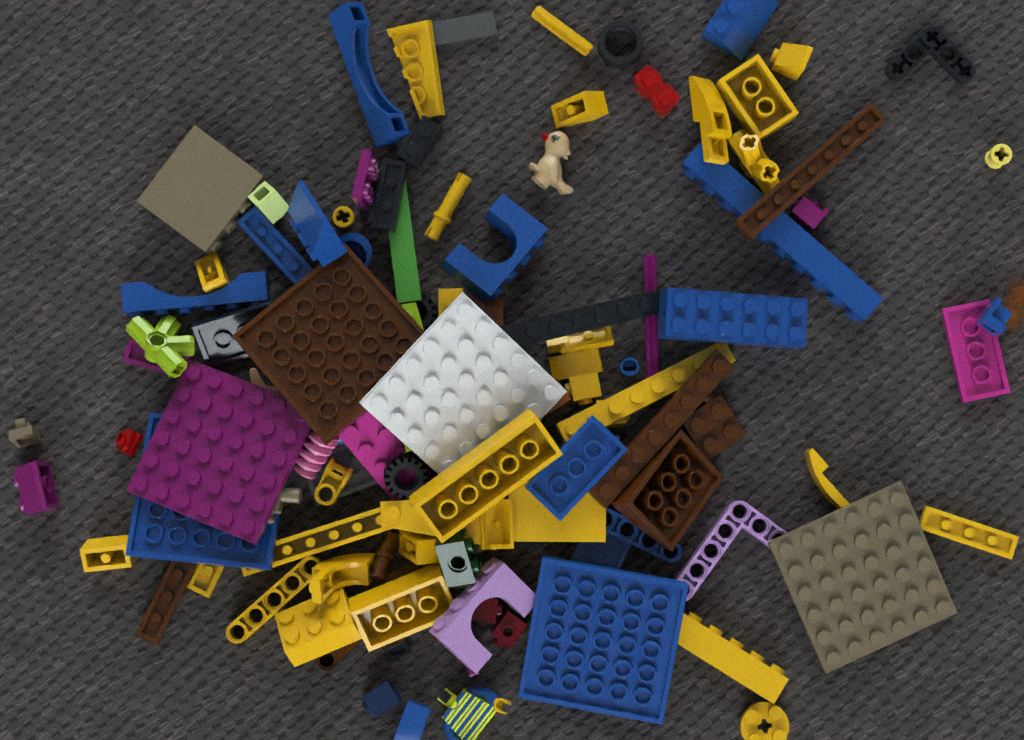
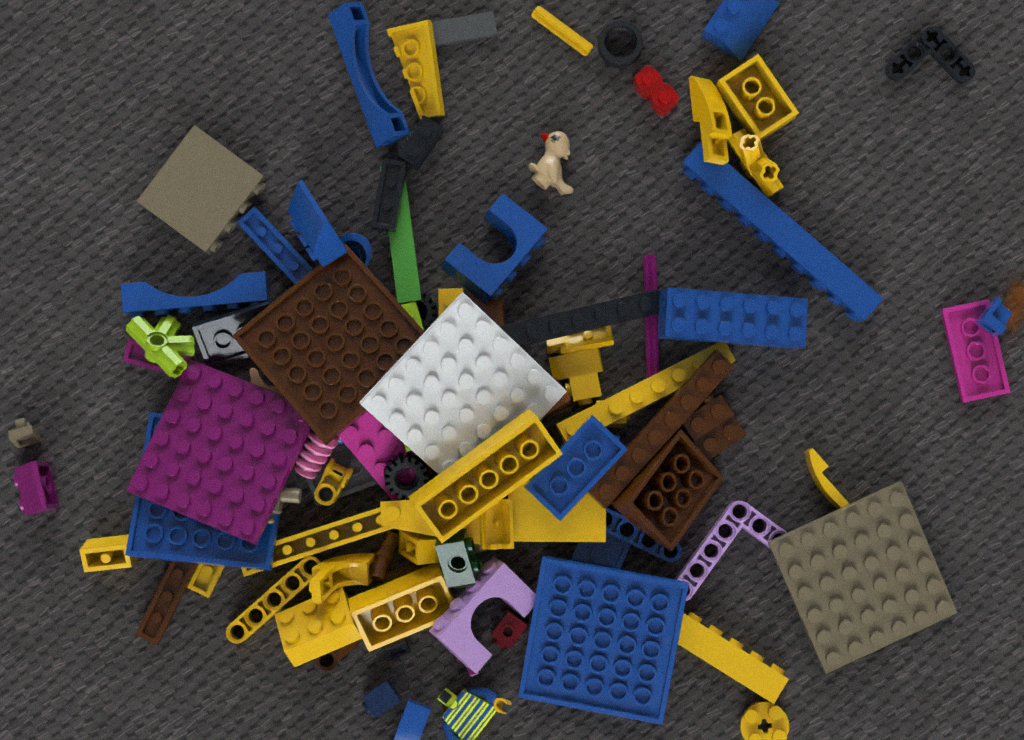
(128, 441): red plate -> none
(211, 273): yellow slope -> none
(269, 202): yellowish green brick -> none
(346, 210): yellow bush -> none
(365, 177): magenta plate -> none
(450, 202): yellow pin -> none
(488, 611): dark red brick -> none
(579, 109): yellow slope -> none
(629, 363): blue hinge -> none
(790, 59): yellow slope -> none
(807, 212): magenta brick -> none
(810, 171): reddish brown plate -> none
(968, 532): yellow plate -> none
(1003, 151): light yellow bush -> none

